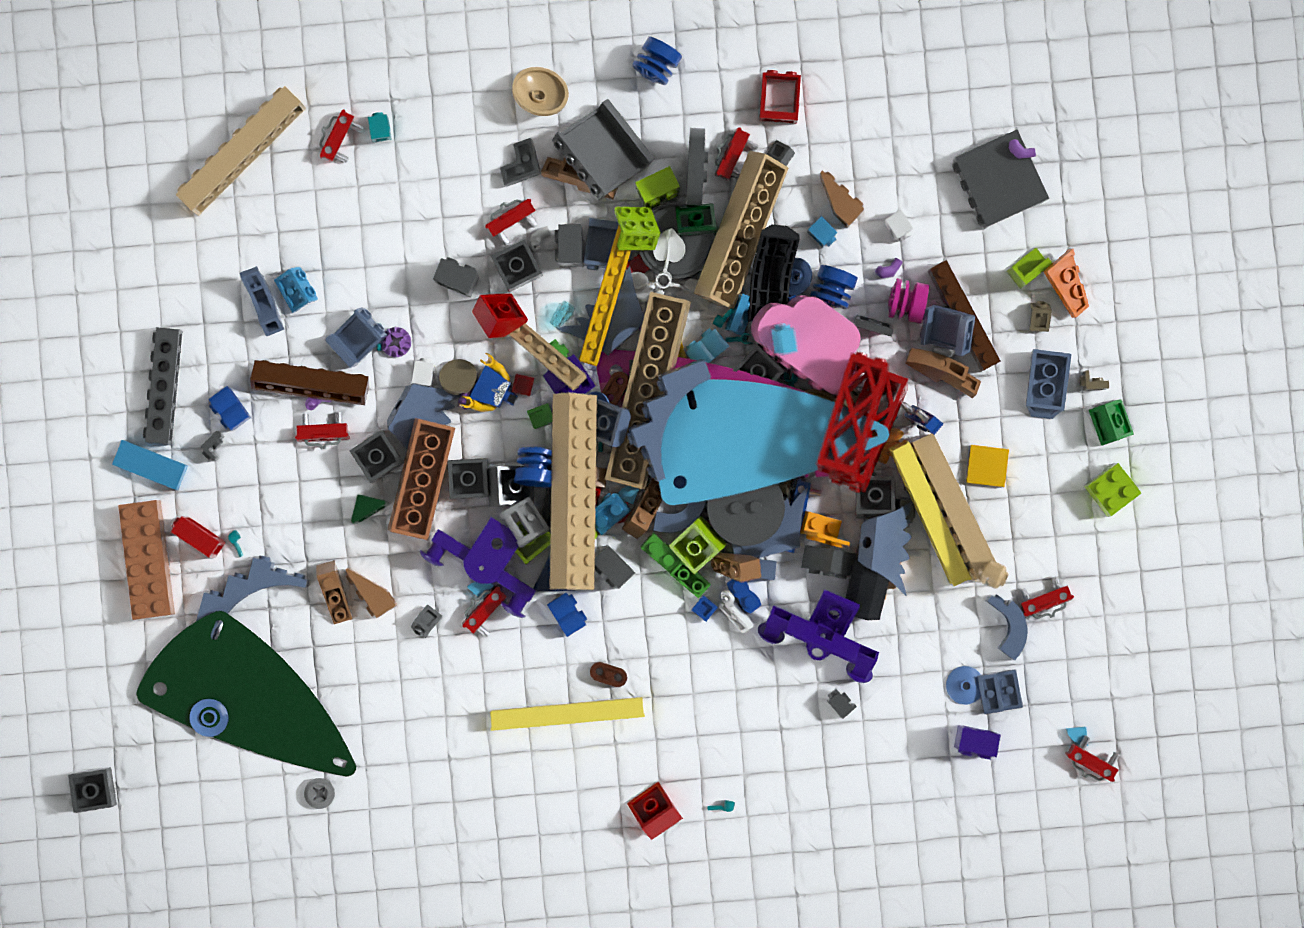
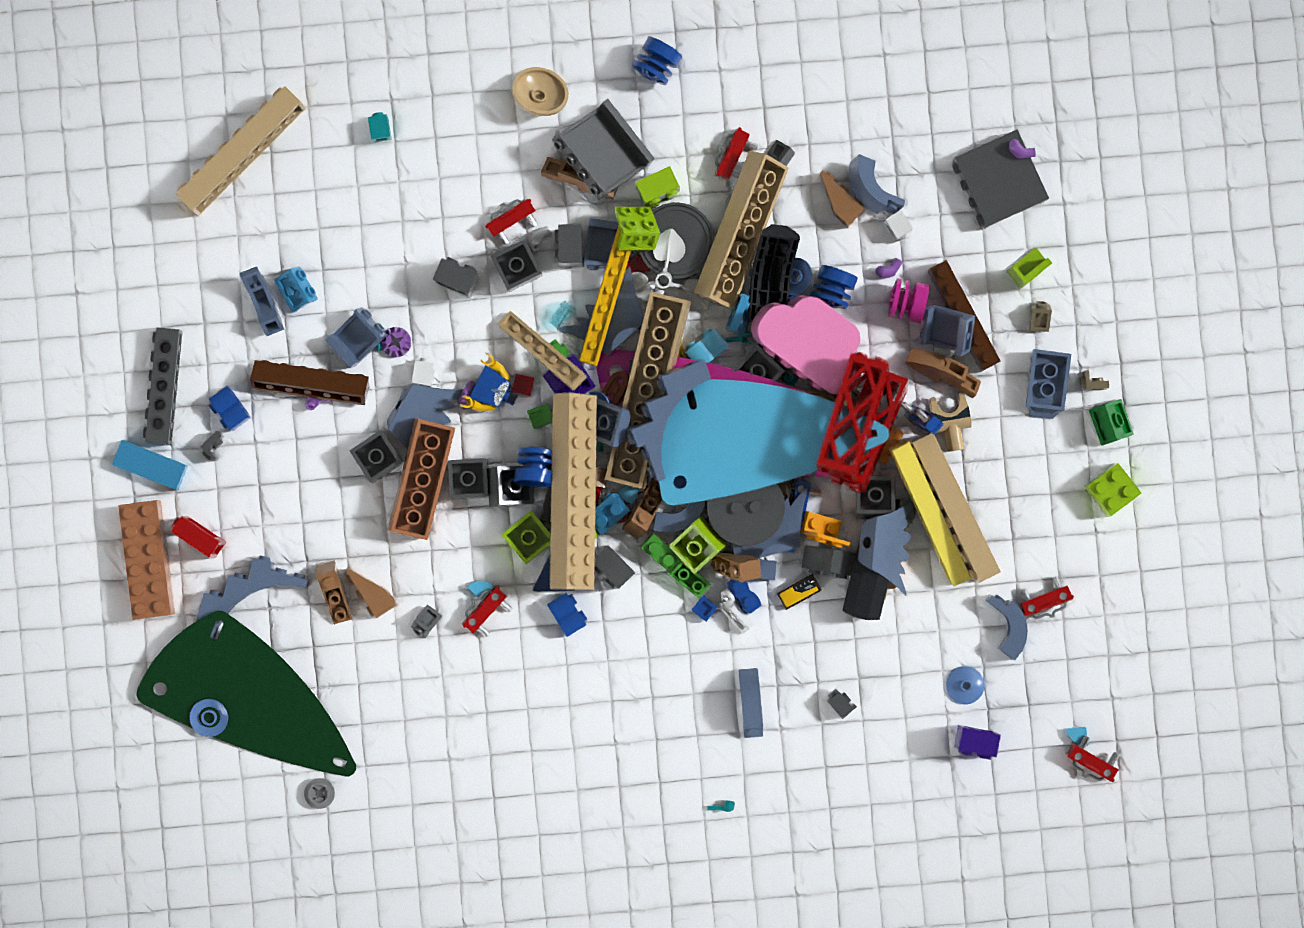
(92, 790): dark grey brick -> none
(233, 537): teal hand -> none
(322, 432): red piece -> none
(337, 136): red piece -> none
(366, 507): dark green slope -> none
(458, 376): dark tan tile -> none
(484, 562): dark purple piece -> none
(498, 314): red slope -> none
(525, 166): dark grey plate -> none
(530, 519): light grey plate -> none
(567, 713): light yellow tile -> none
(608, 674): copper plate -> none
(654, 811): red slope -> none
(695, 219): dark green slope -> none
(696, 159): dark grey brick -> none
(719, 320): teal hand -> none
(751, 702): none -> sand blue arch
(776, 116): red window -> none
(784, 339): medium azure brick -> none
(799, 591): none -> slope
(822, 232): dark azure brick -> none
(824, 634): dark purple piece -> none
(867, 189): none -> sand blue arch
(873, 325): dark grey tile -> none
(953, 422): none -> tan connector
(987, 466): yellow tile -> none
(993, 574): tan head -> none
(1000, 691): sand blue slope -> none
(1066, 282): orange wing -> none

